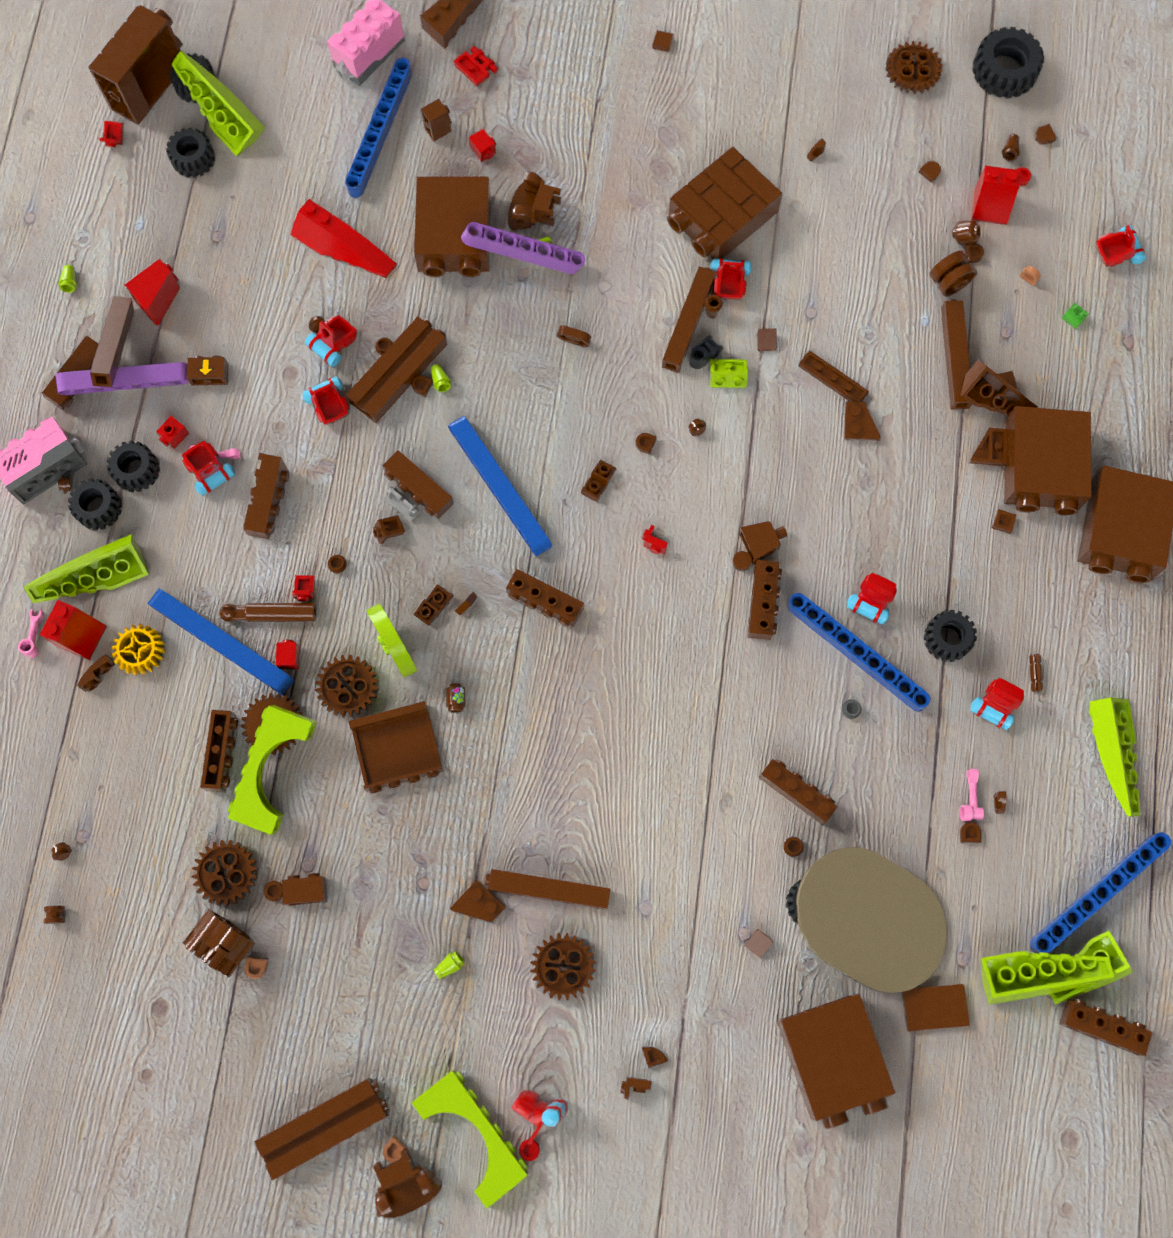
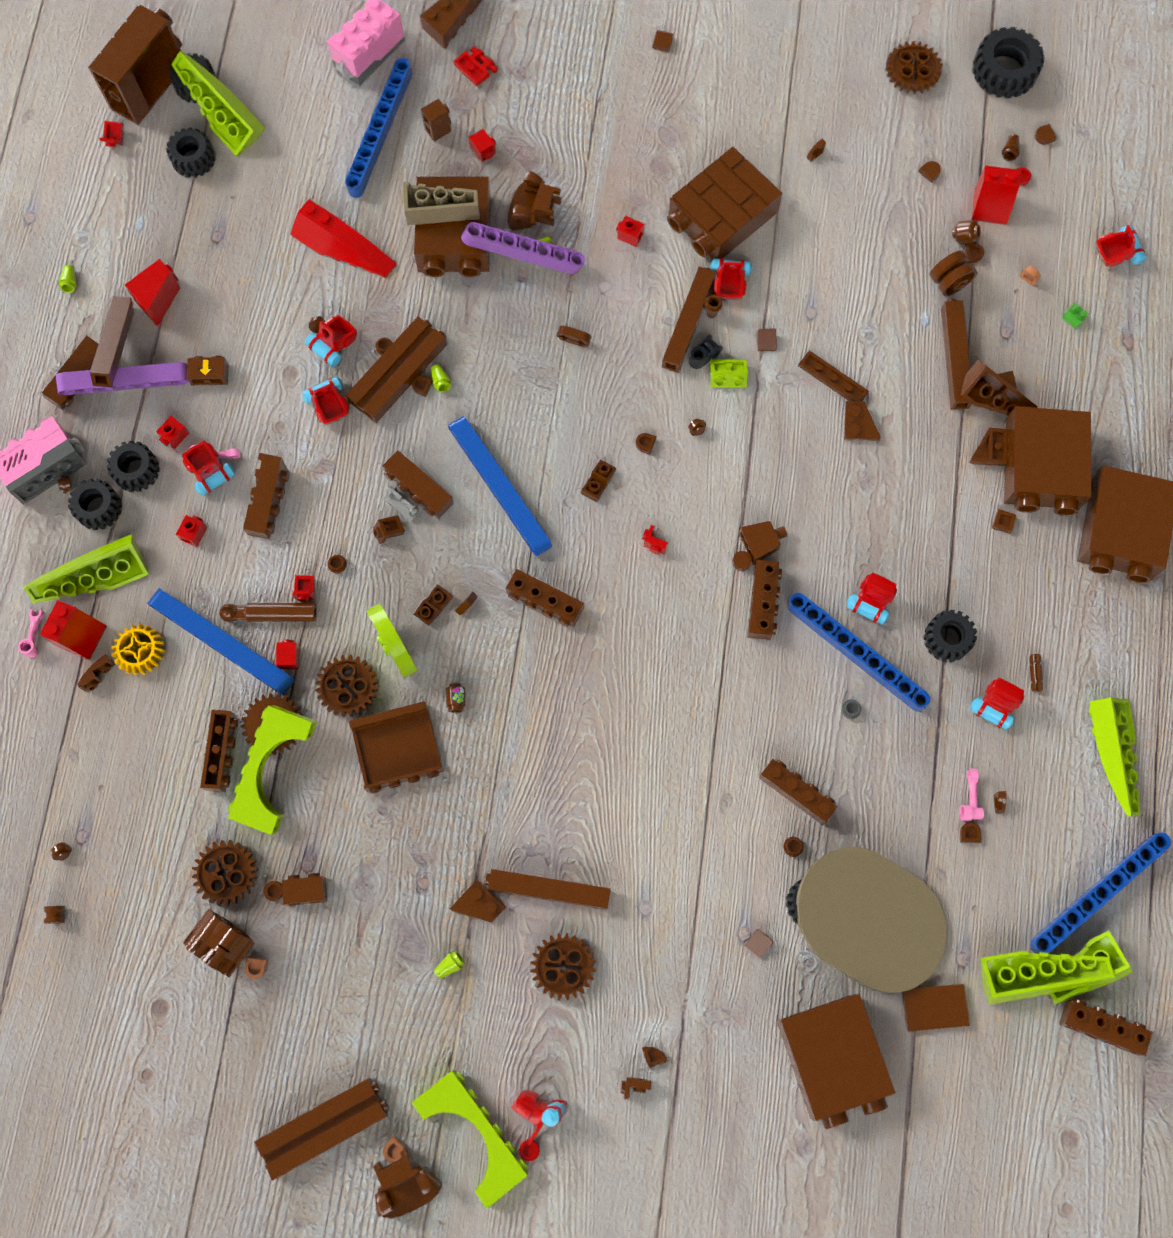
(191, 530): none -> red brick
(439, 204): none -> dark tan wedge
(630, 231): none -> red brick

